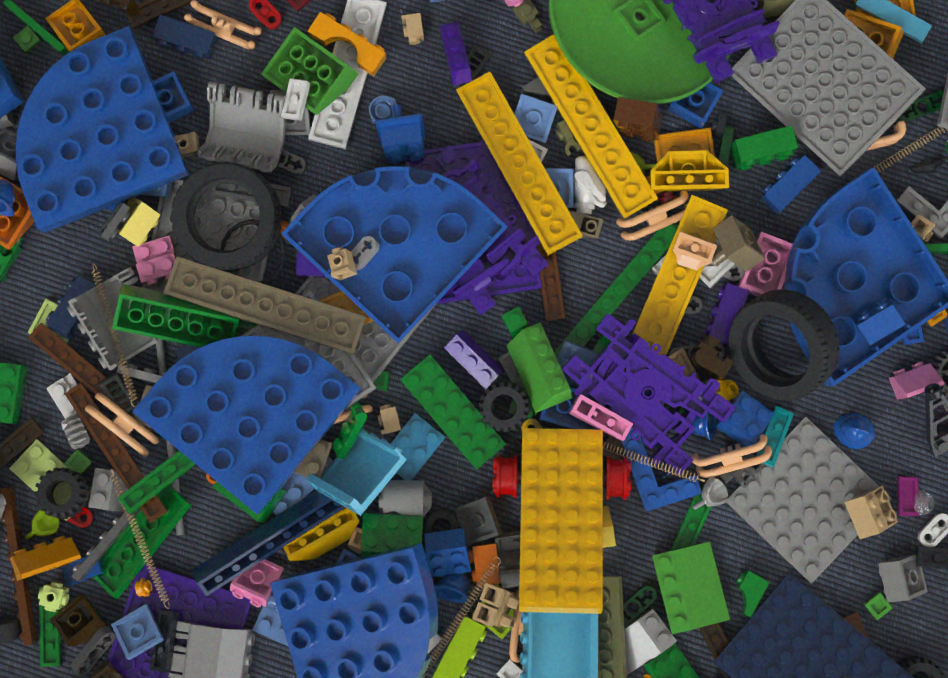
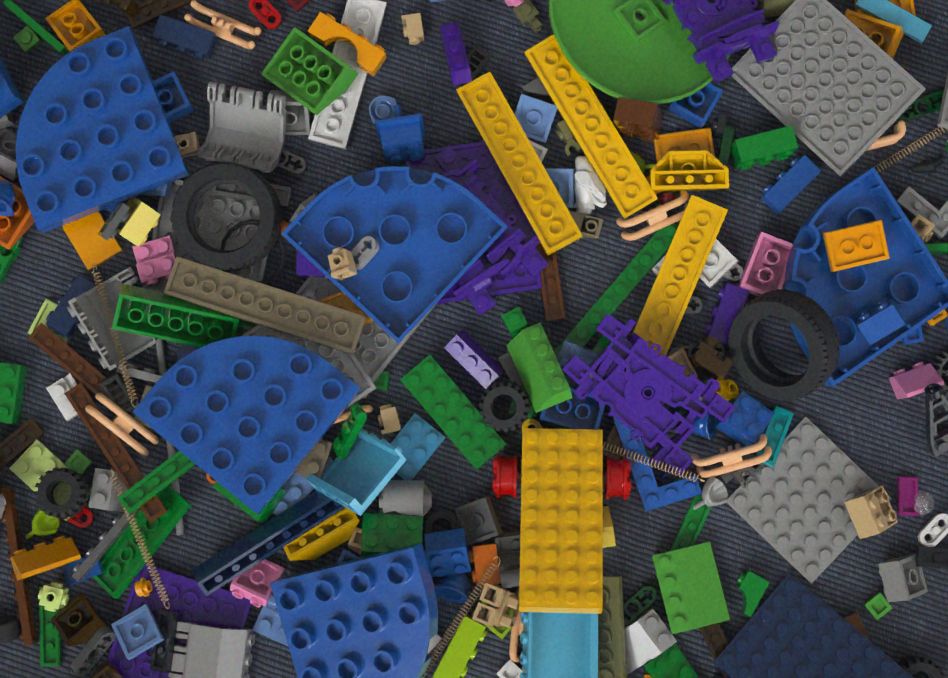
(75, 431): light grey gear -> none
(87, 242): none -> light orange tile
(295, 99): white plate -> none
(597, 416): bright pink slope -> none
(693, 251): light nougat slope -> none
(737, 244): dark tan brick -> none
(854, 430): blue piece -> none
(856, 245): none -> light orange tile

